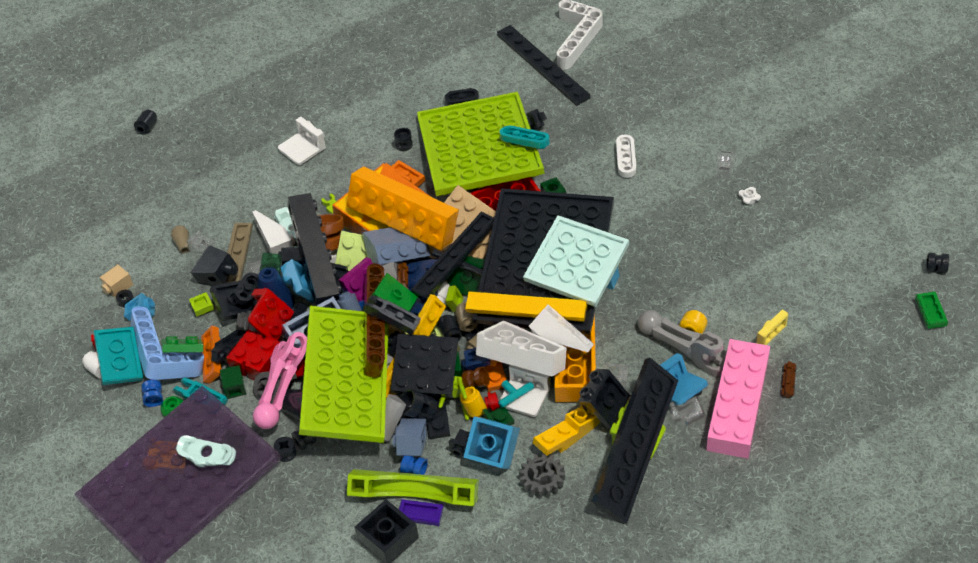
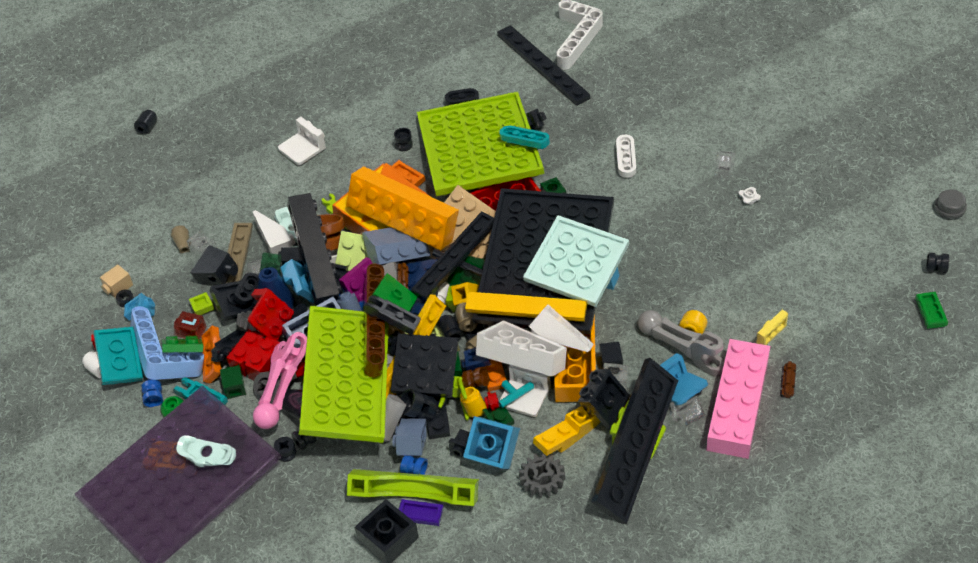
(189, 325): none -> clear red brick
(460, 292): none -> yellow brick
(610, 353): none -> black panel
(951, 204): none -> dark grey piece

